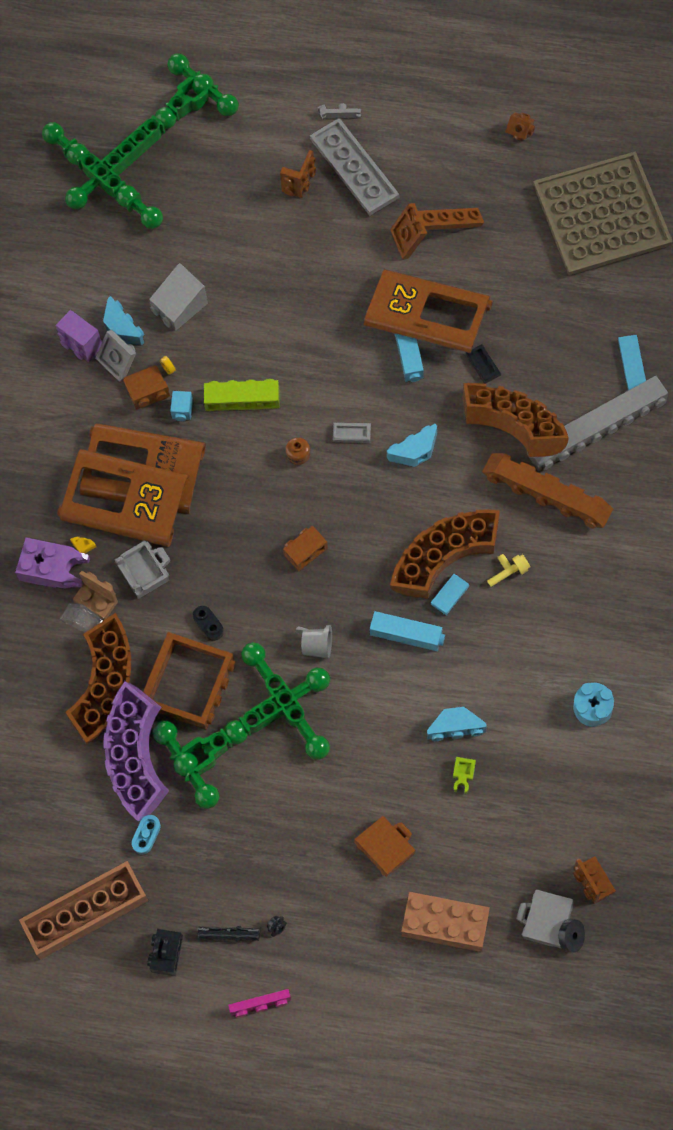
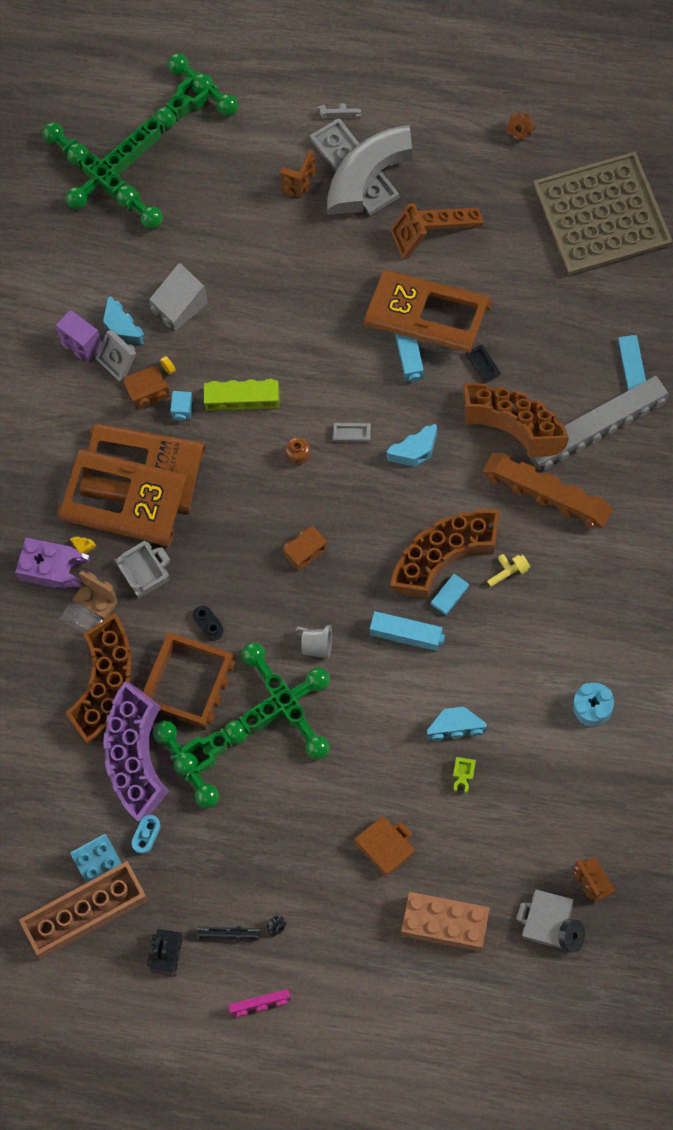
(95, 858): none -> medium azure bracket
(364, 165): none -> light grey brick

